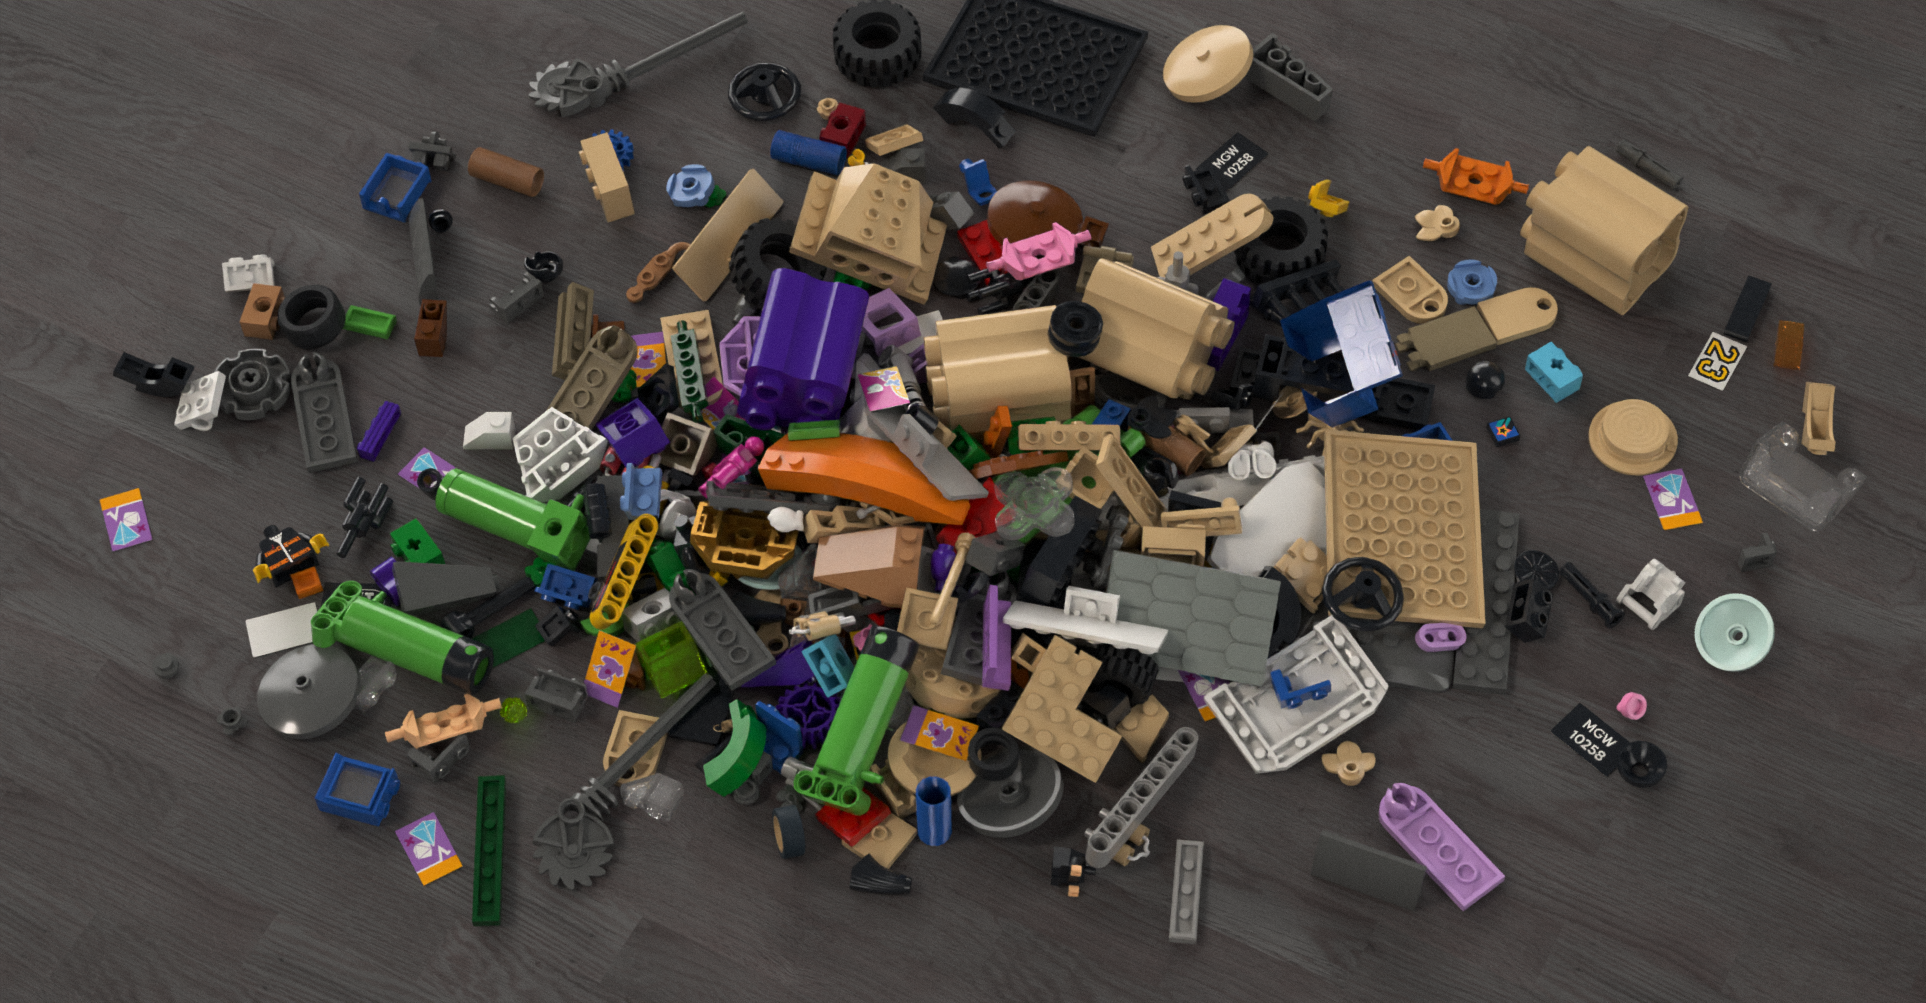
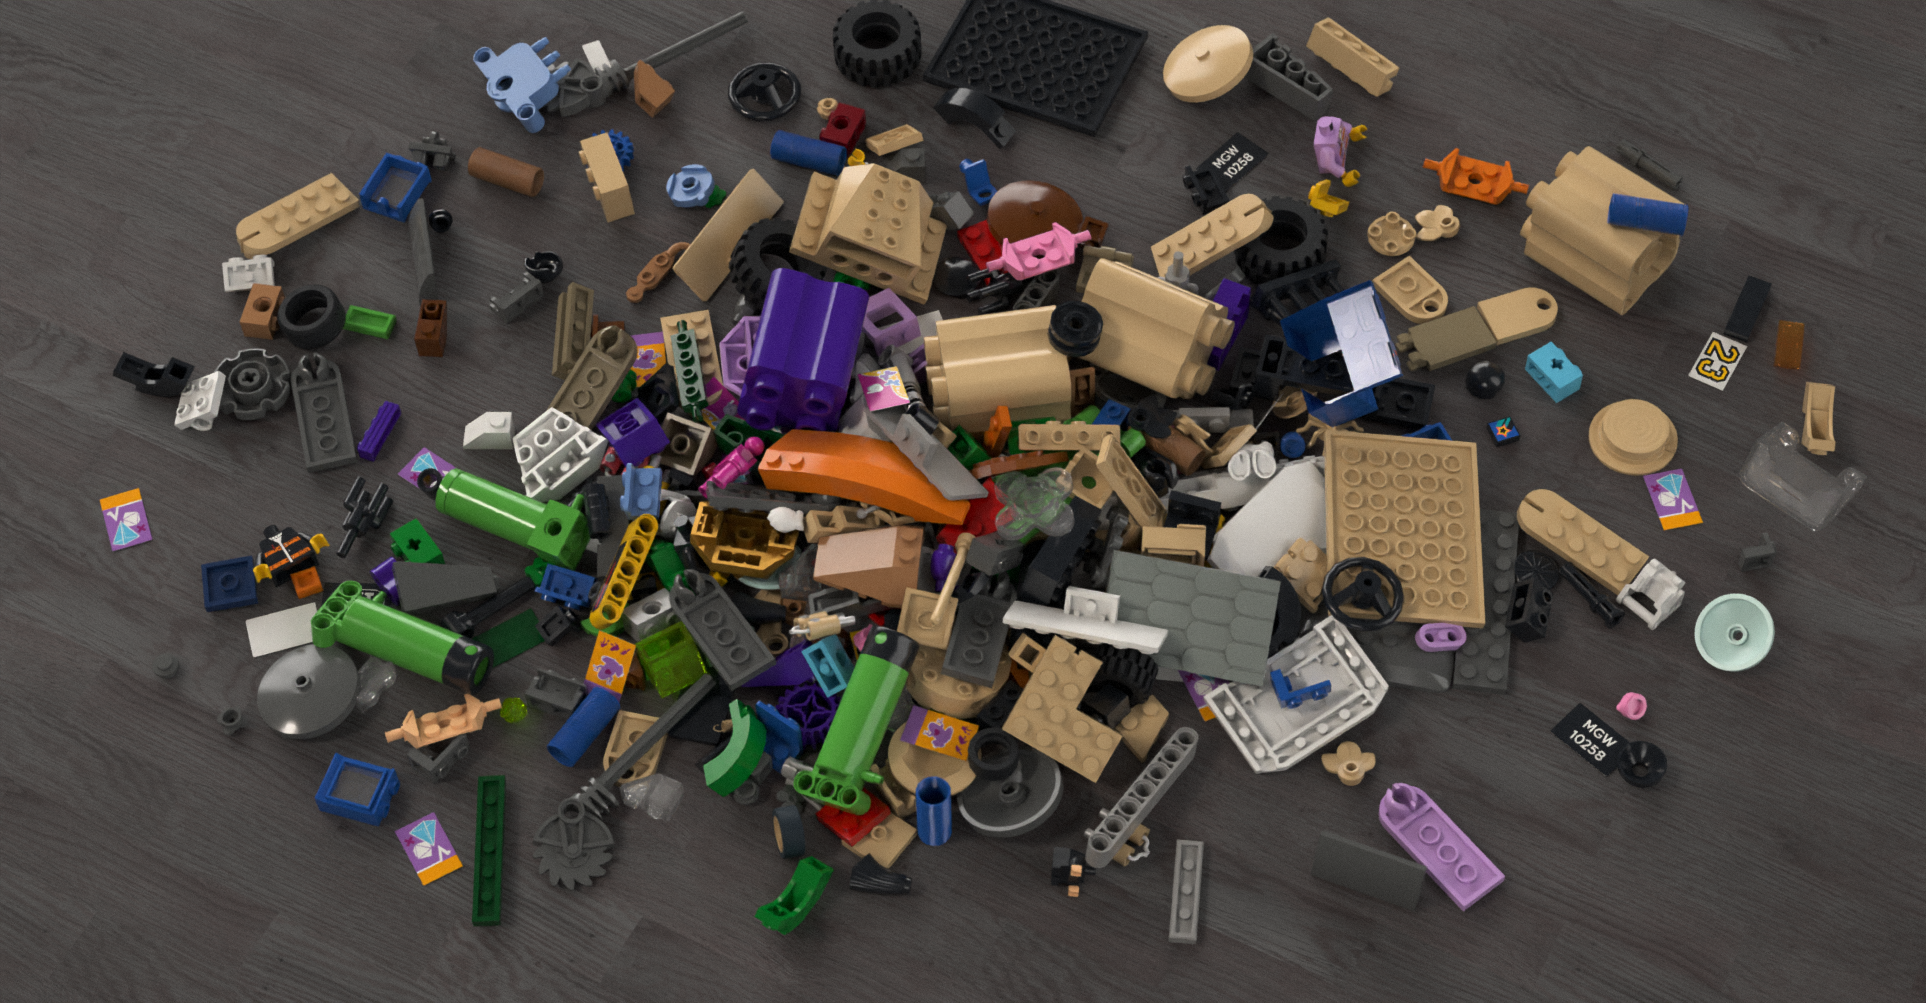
(229, 584): none -> dark blue plate
(294, 216): none -> tan plate
(521, 80): none -> medium blue piece
(585, 725): none -> blue piece
(596, 55): none -> white sticker
(651, 91): none -> medium nougat slope
(797, 898): none -> green arch
(814, 430): bright green tile -> none
(996, 642): medium lavender fence -> none
(1218, 521): tan piece -> none
(1292, 444): none -> blue tile
(1331, 147): none -> lavender torso
(1352, 57): none -> tan brick
(1391, 235): none -> tan dish
(1471, 294): medium blue plate -> none
(1580, 539): none -> tan plate
(1655, 216): none -> blue piece

